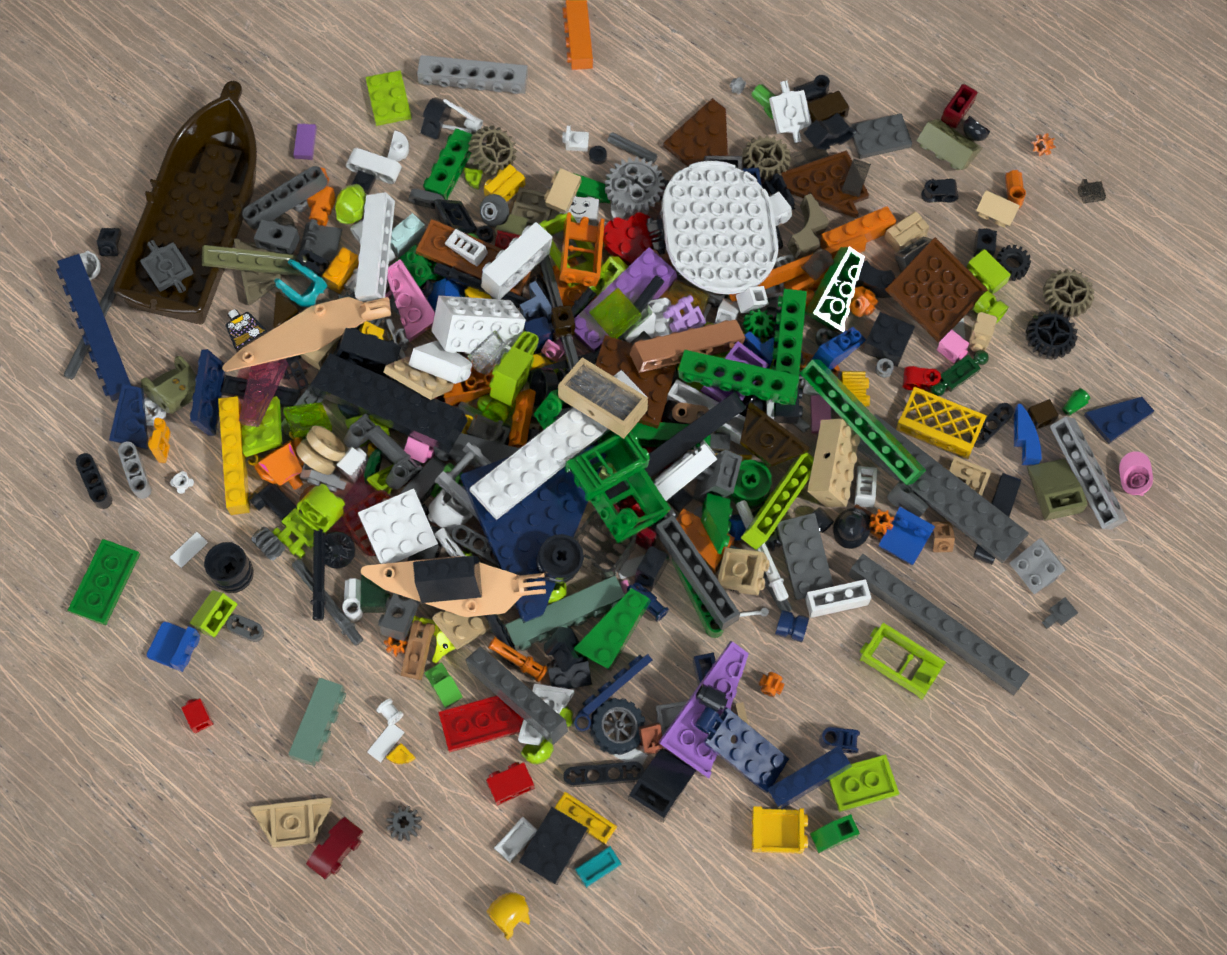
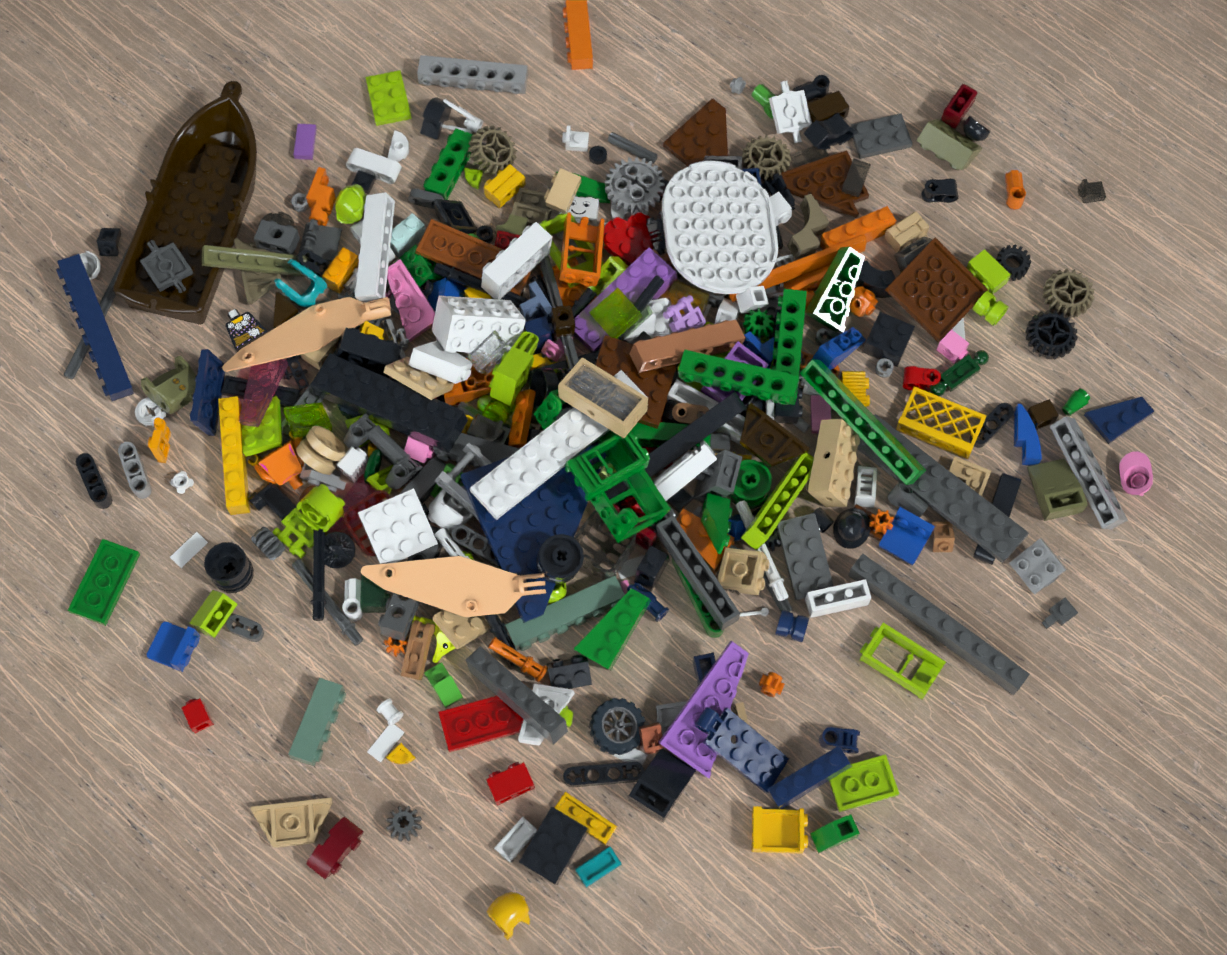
(130, 418): dark blue wing -> none
(285, 197): dark grey beam -> none
(448, 579): black slope -> none
(475, 255): white slope -> none
(499, 207): dark grey piece -> none
(537, 754): lime hair -> none
(561, 647): black brick -> none
(609, 689): dark blue hinge -> none
(711, 697): black brick -> none
(818, 263): clear smoke bracket -> none
(981, 332): tan brick -> none
(985, 235): black brick -> none
(997, 208): tan brick -> none
(1047, 141): orange gear -> none

